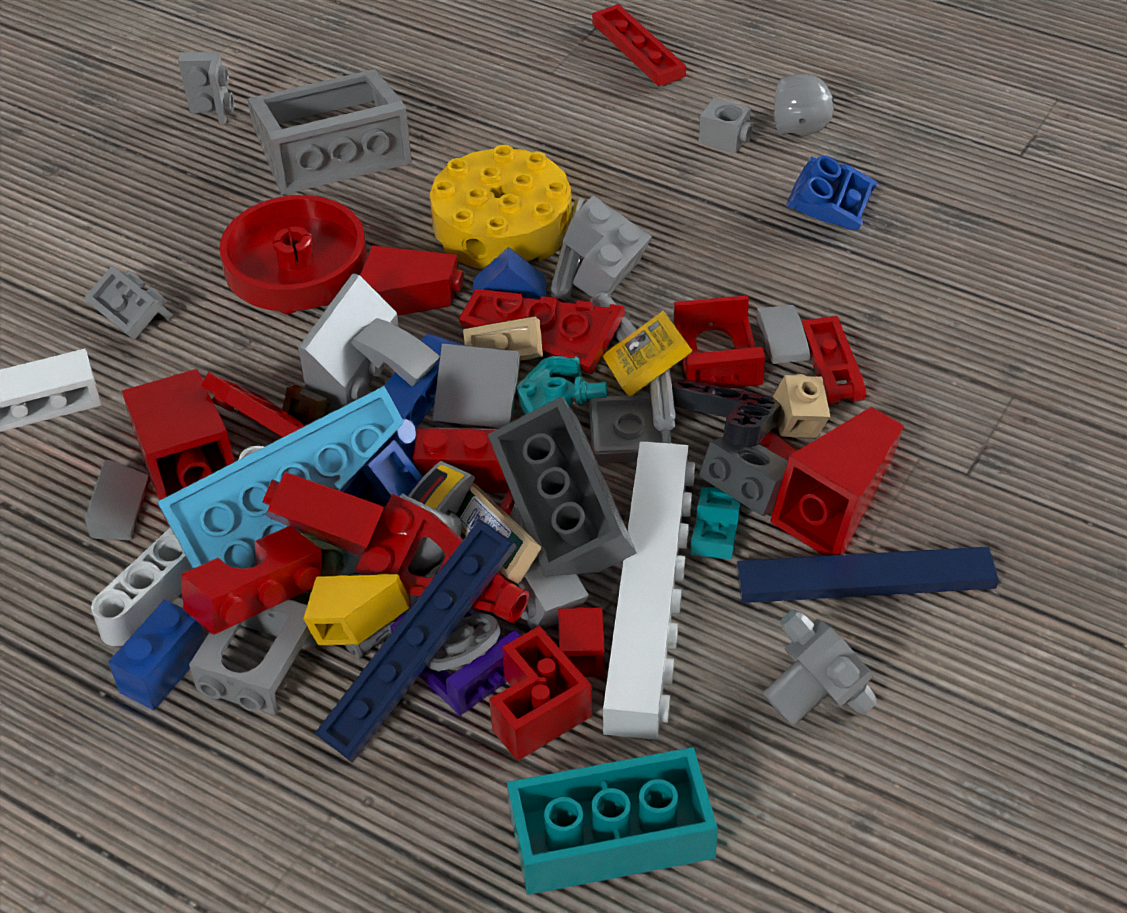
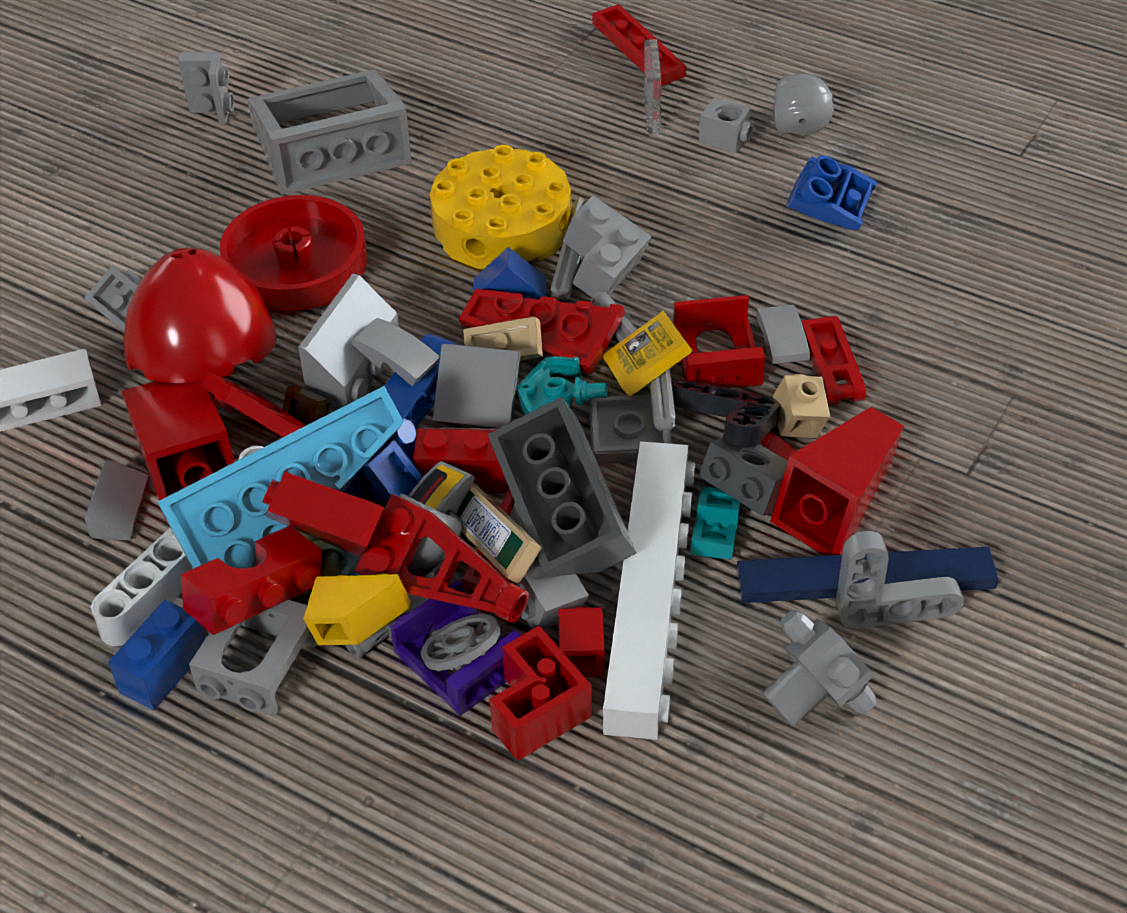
(195, 319): none -> red piece
(413, 278): red slope -> none
(415, 640): dark blue tile -> none
(611, 820): teal brick -> none
(652, 87): none -> clear tile
(872, 600): none -> light grey beam

